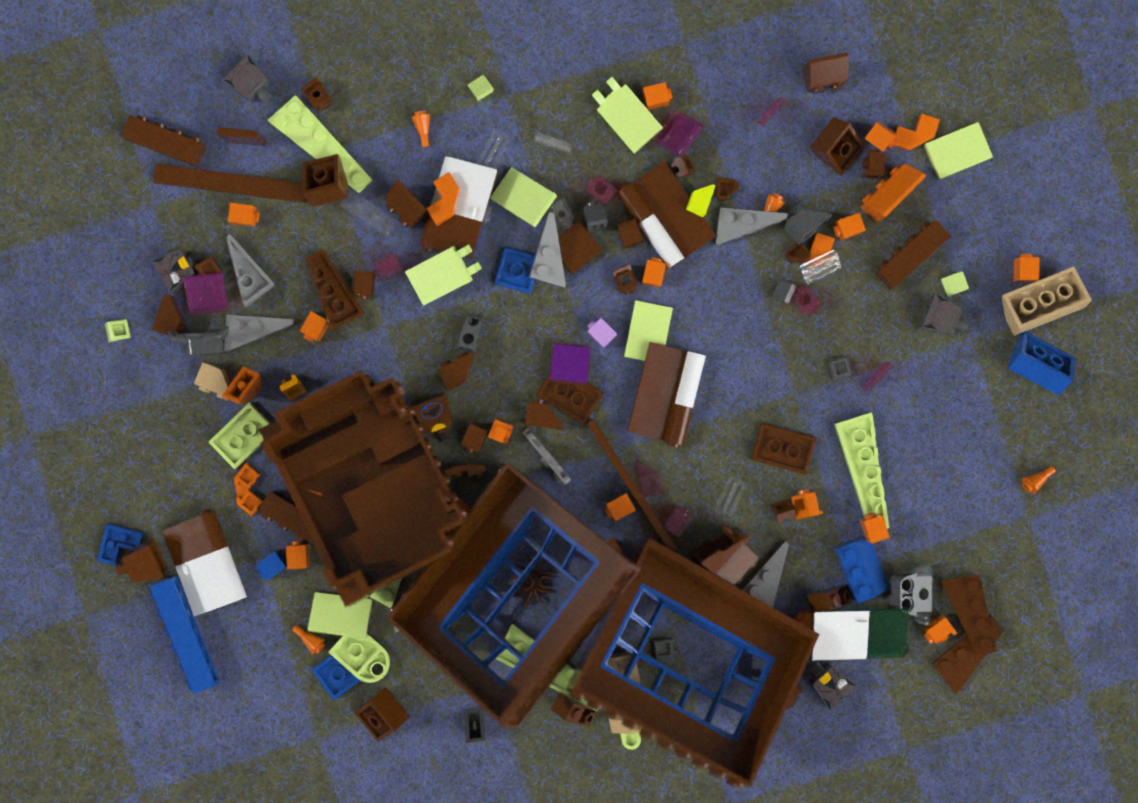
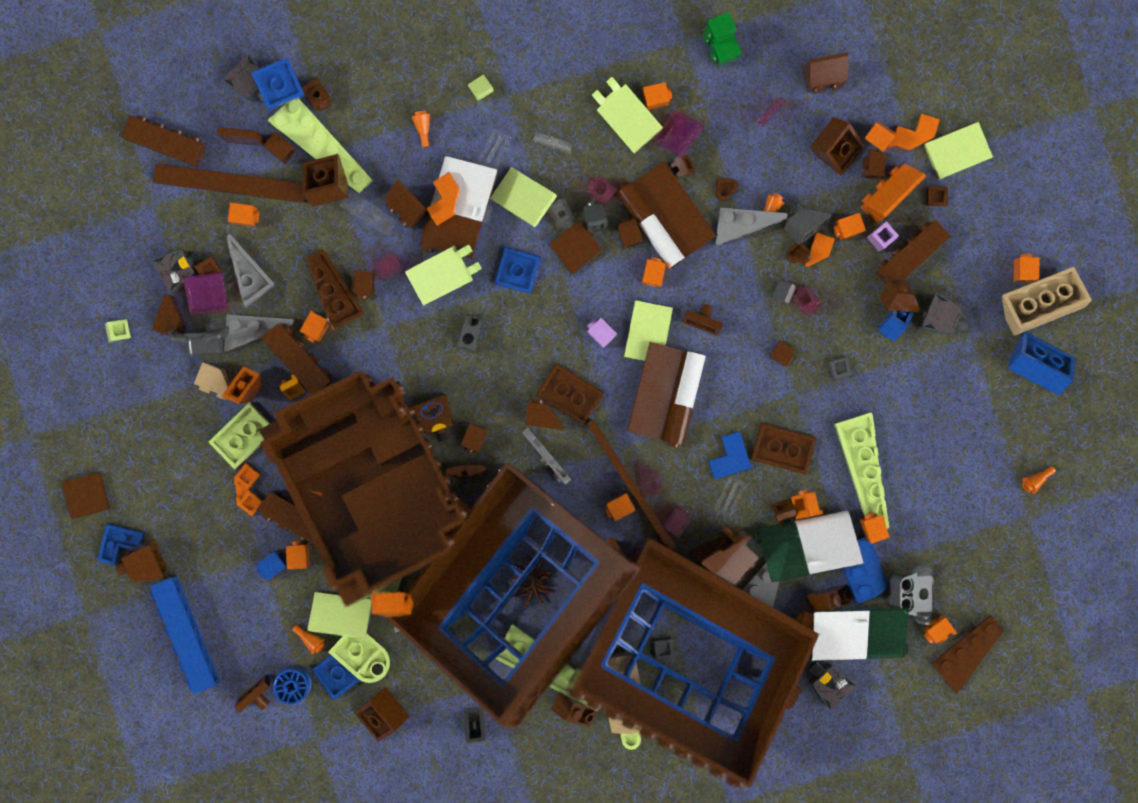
(86, 495): none -> reddish brown tile
(204, 563): door -> none
(254, 695): none -> reddish brown tile
(277, 84): none -> blue panel
(279, 147): none -> reddish brown brick
(283, 687): none -> blue wheel
(296, 358): none -> reddish brown brick
(391, 604): none -> orange slope
(457, 372): reddish brown slope -> none
(500, 431): orange brick -> none
(548, 260): light grey wing -> none
(570, 364): dark purple tile -> none
(625, 279): reddish brown window -> none
(700, 200): neon yellow tile -> none
(702, 320): none -> reddish brown tile
(720, 37): none -> green brick
(735, 459): none -> blue tile
(782, 353): none -> reddish brown tile
(809, 546): none -> door
(820, 264): clear tile -> none
(877, 376): clear pink tile -> none
(882, 236): none -> lavender brick
(895, 324): none -> blue slope
(899, 297): none -> reddish brown slope
(937, 196): none -> reddish brown tile
(954, 283): yellowish green slope -> none
(971, 609): reddish brown wing -> none

